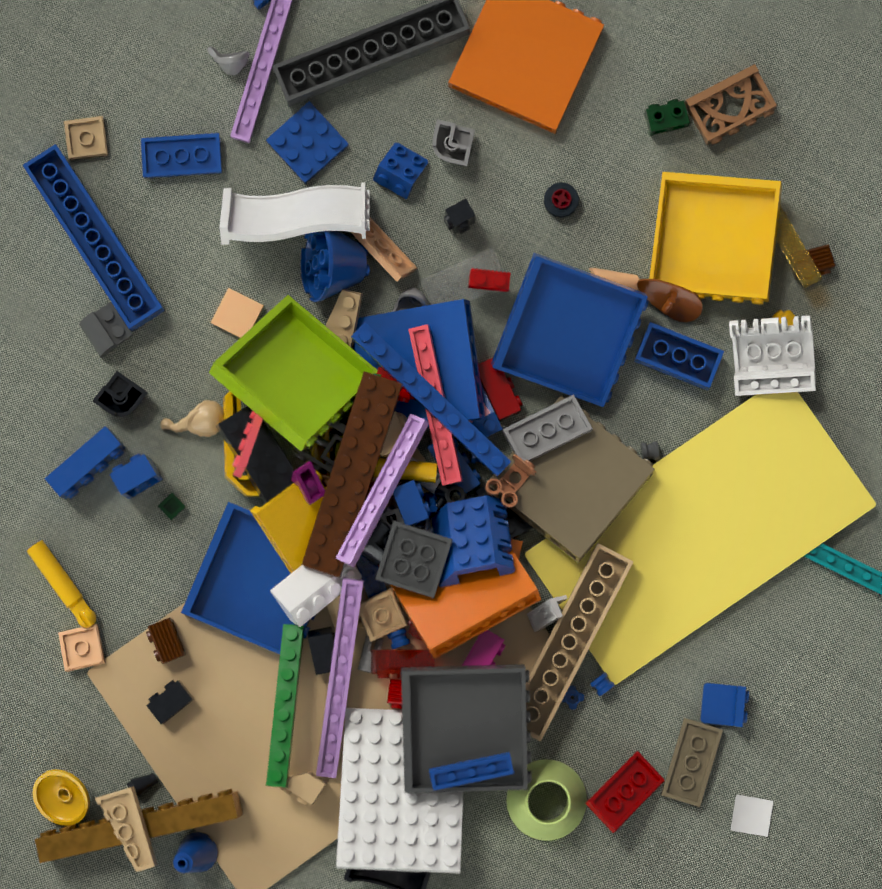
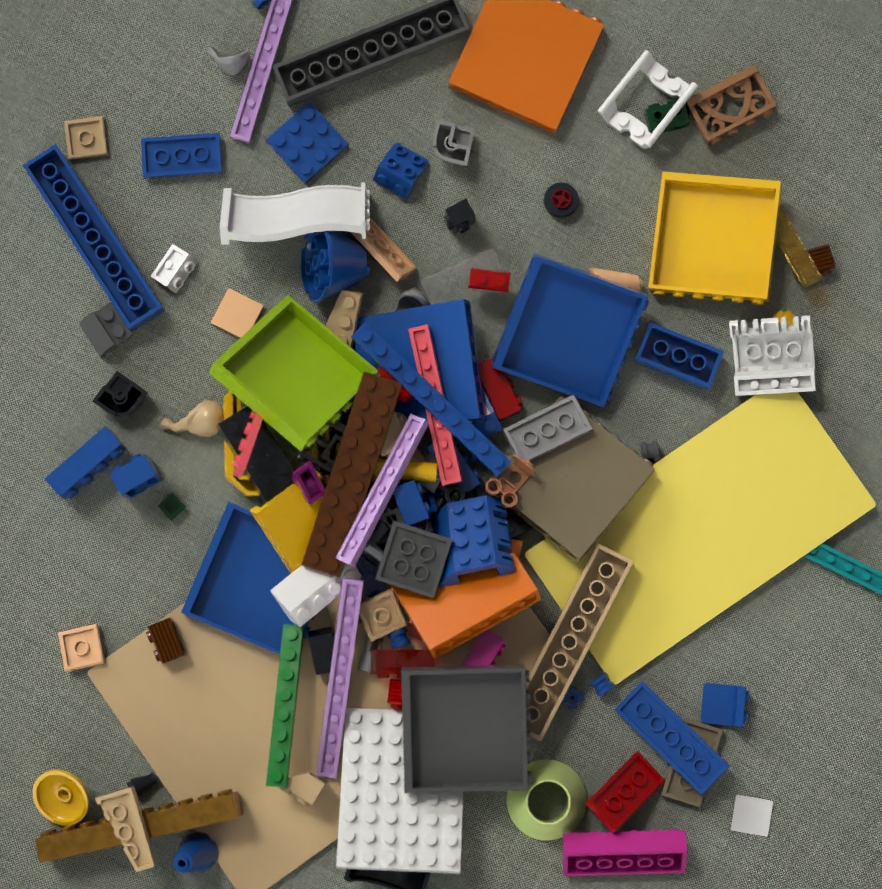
(62, 583): yellow piece -> none
(170, 701): black brick -> none
(174, 268): none -> white bracket
(471, 771): blue plate -> none
(546, 613): white panel -> none
(624, 852): none -> dark pink brick
(659, 78): none -> white piece
(672, 299): dark orange shield -> none
(672, 738): none -> blue plate

